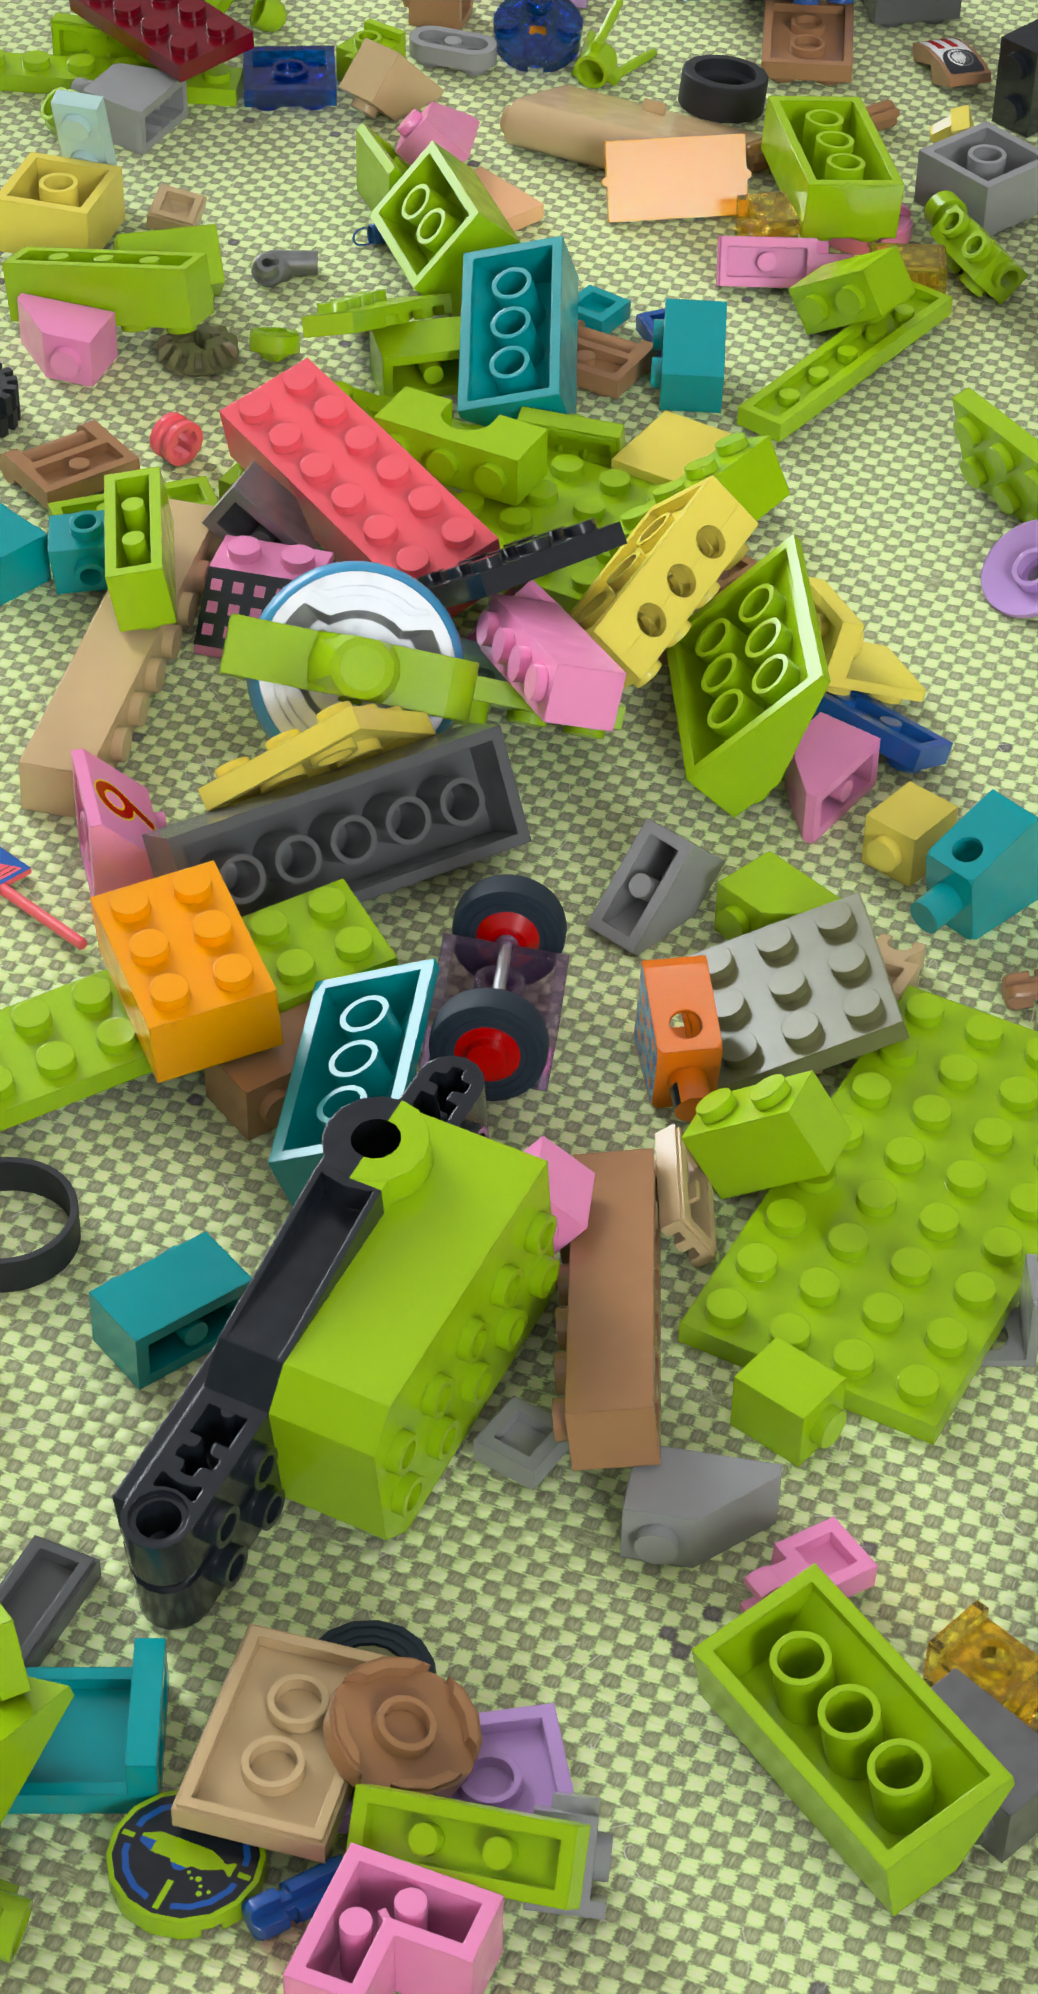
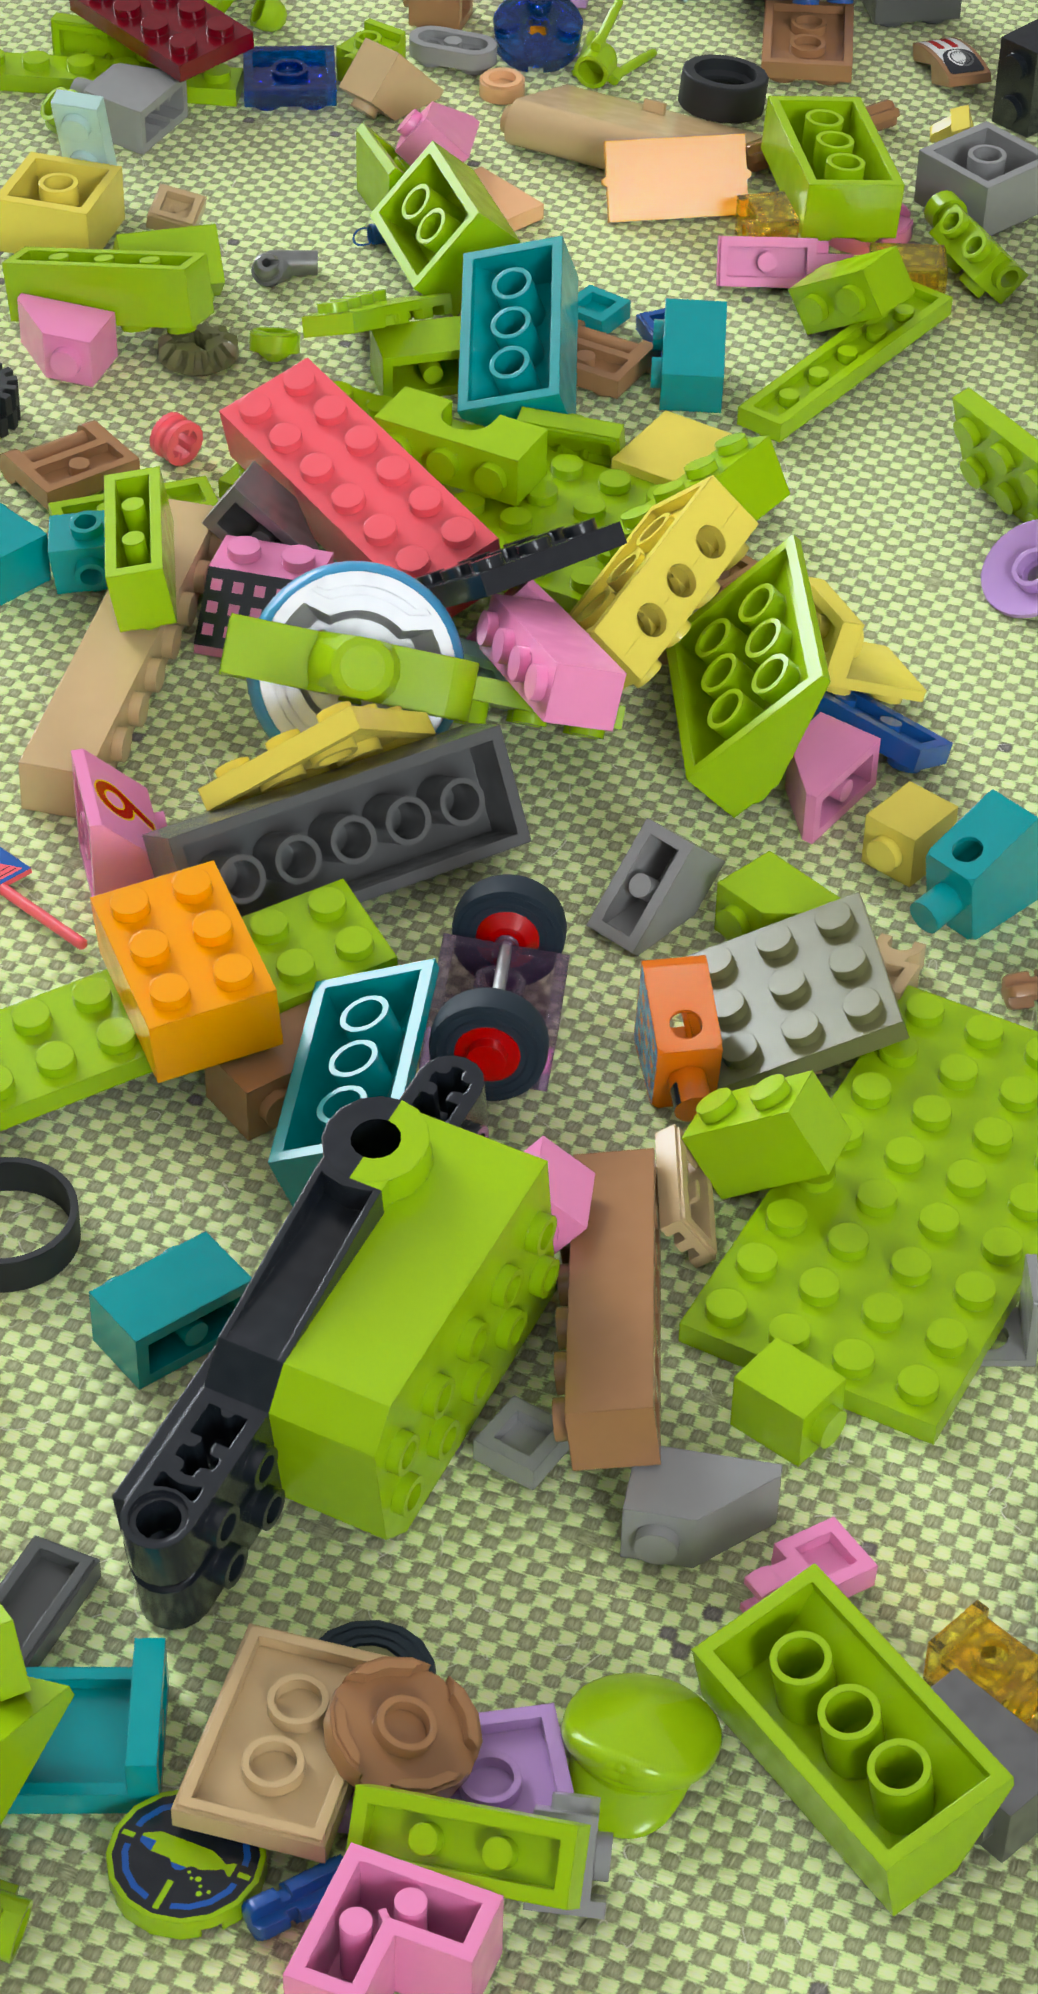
(501, 85): none -> light nougat tile
(638, 1748): none -> lime piece

